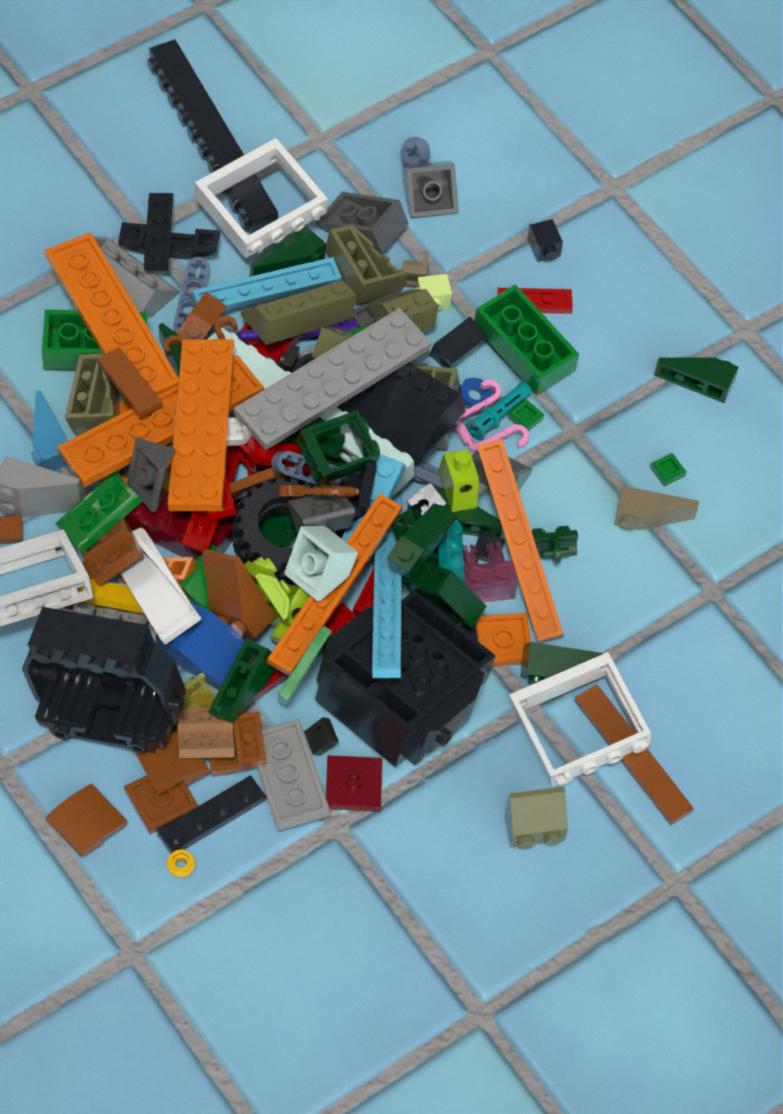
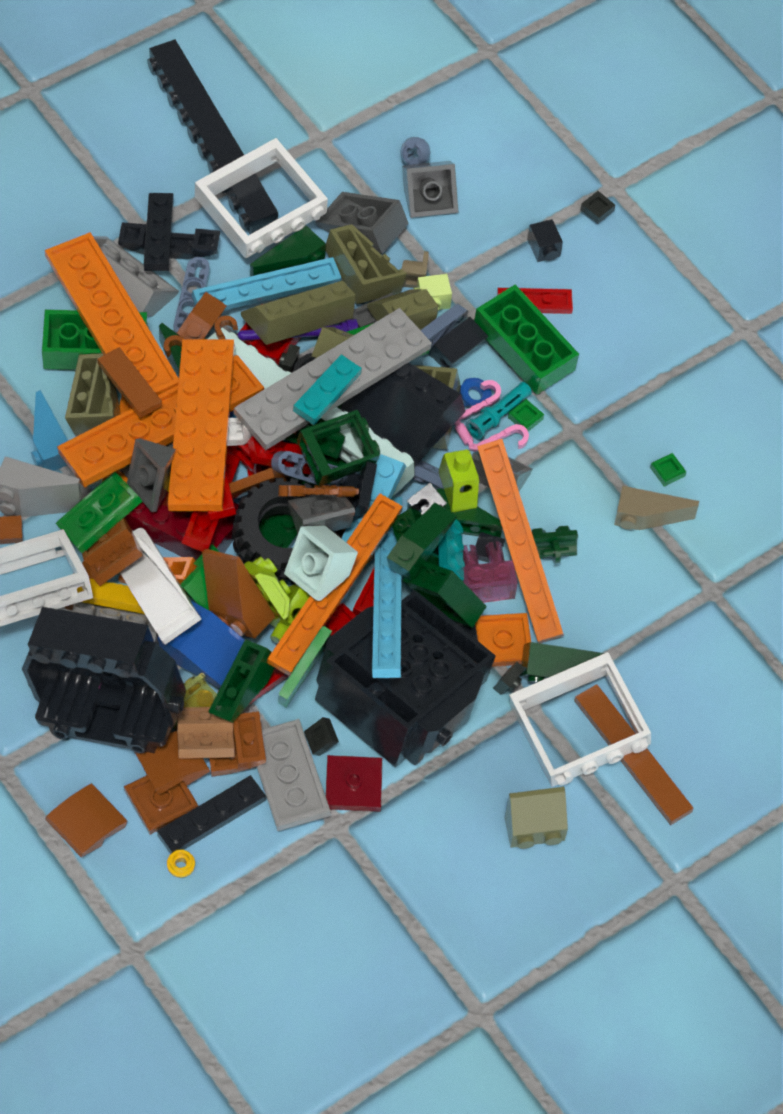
(327, 389): none -> teal plate
(445, 323): none -> sand blue beam
(510, 679): none -> pearl dark grey plate
(597, 207): none -> pearl dark grey plate
(700, 374): dark green slope -> none

